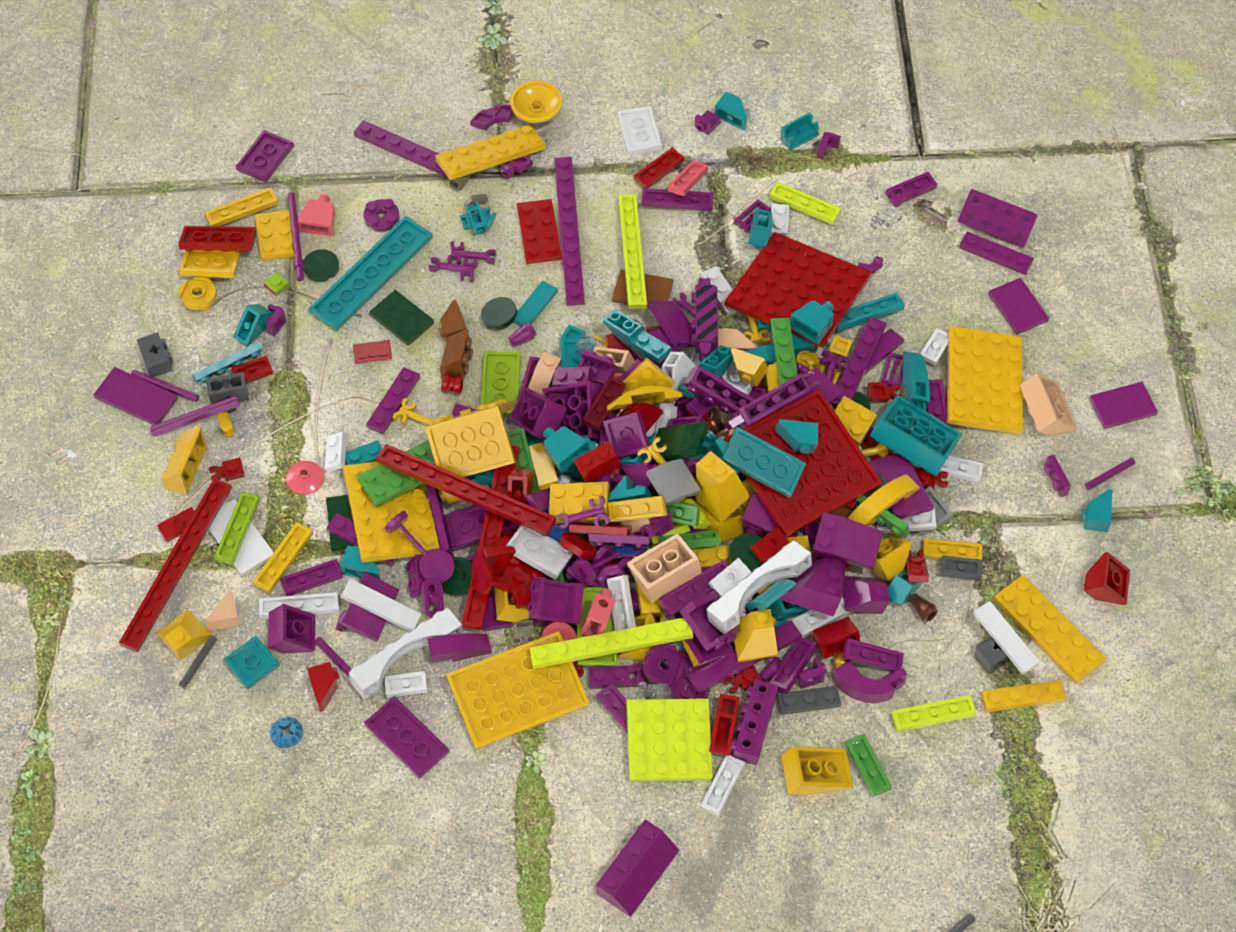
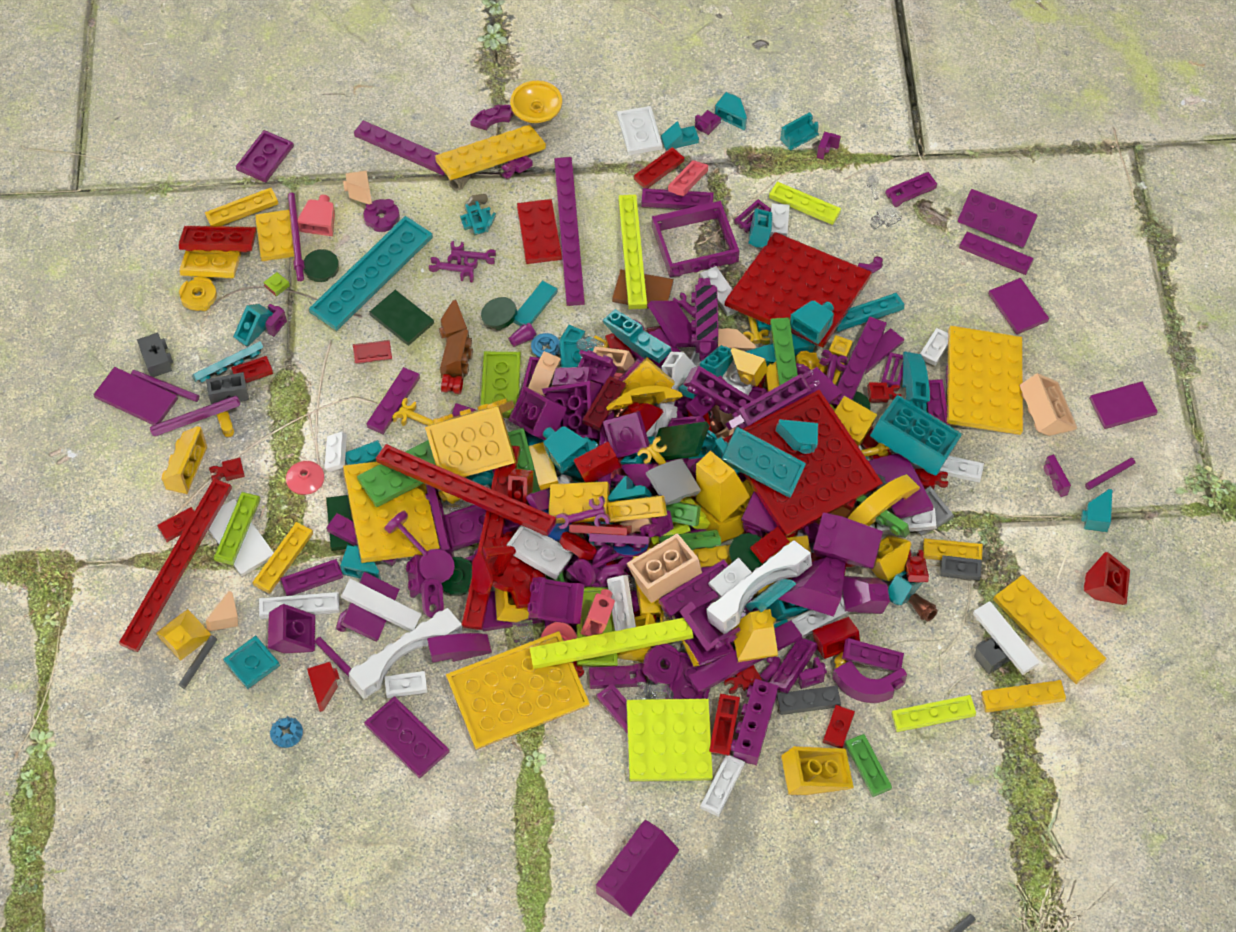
(358, 186): none -> light nougat slope
(543, 340): none -> dark azure gear
(679, 137): none -> teal slope
(691, 216): none -> magenta window
(838, 726): none -> red plate

